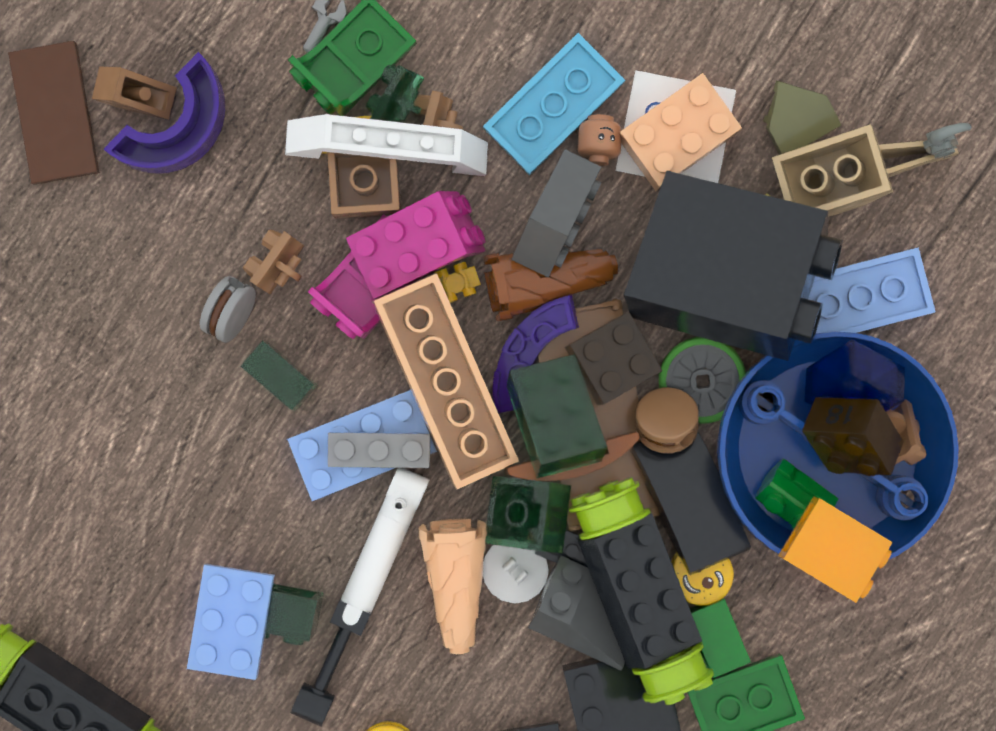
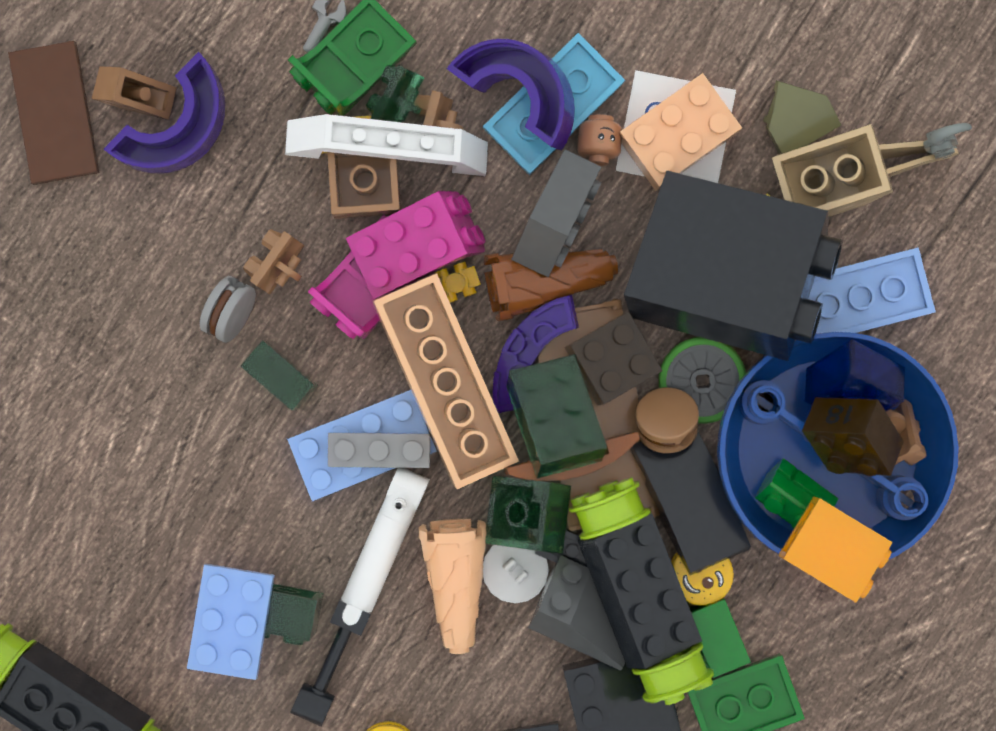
(546, 84): none -> dark purple brick

